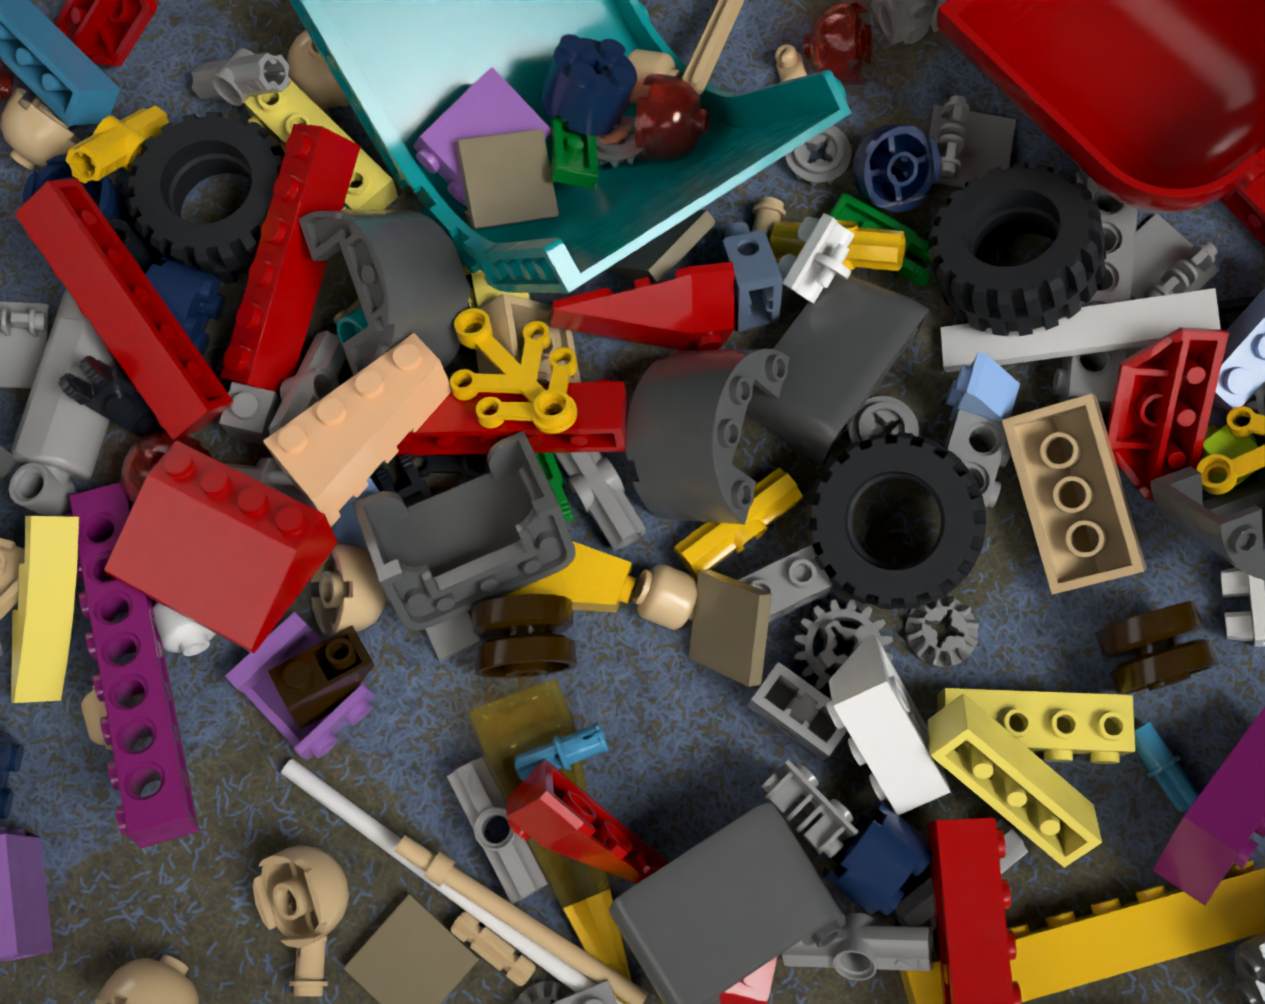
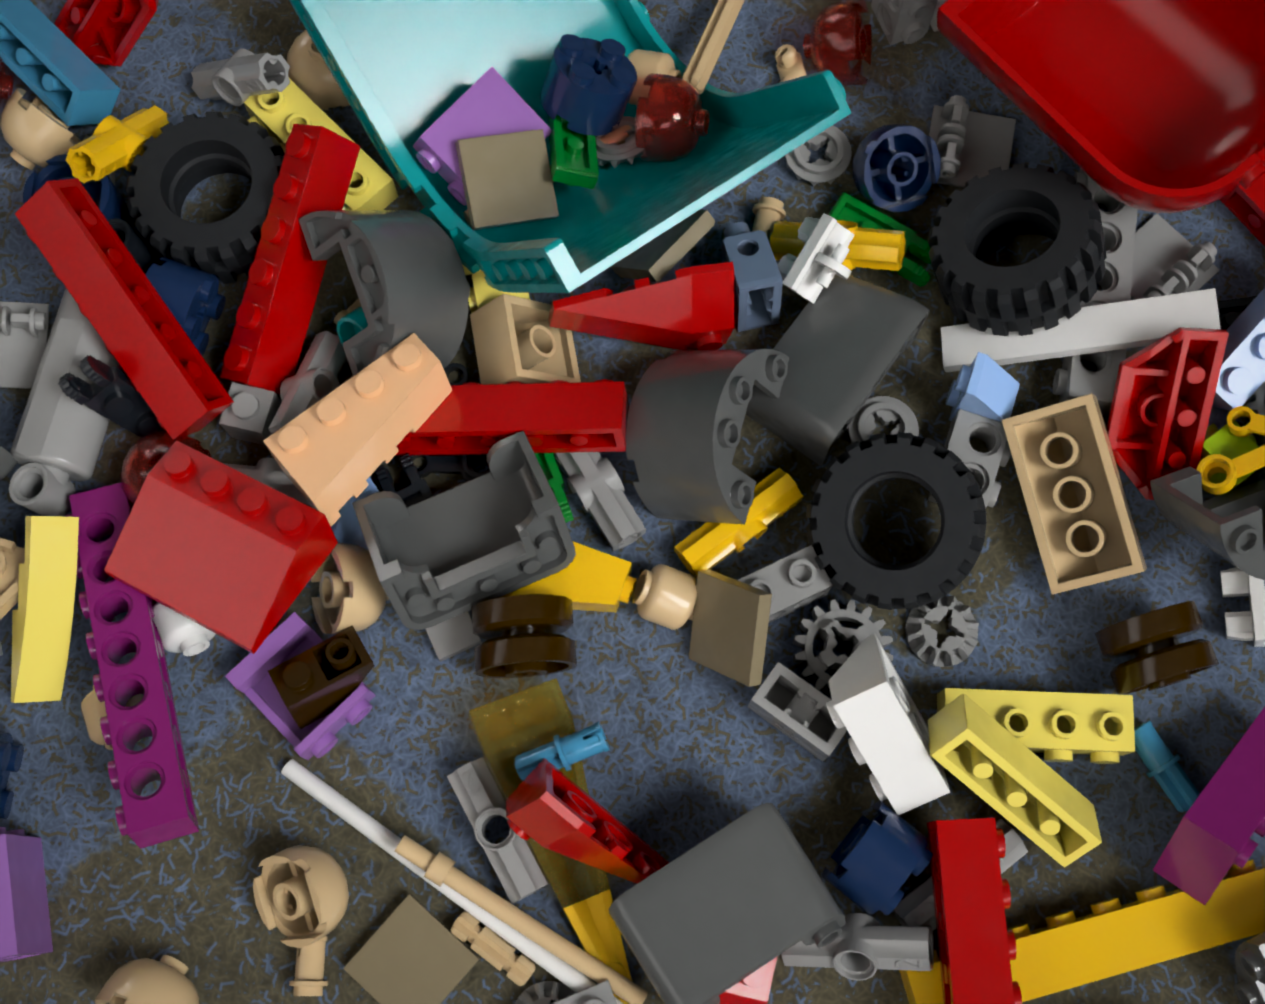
(475, 332): yellow plant -> none
(831, 818): light grey hinge -> none

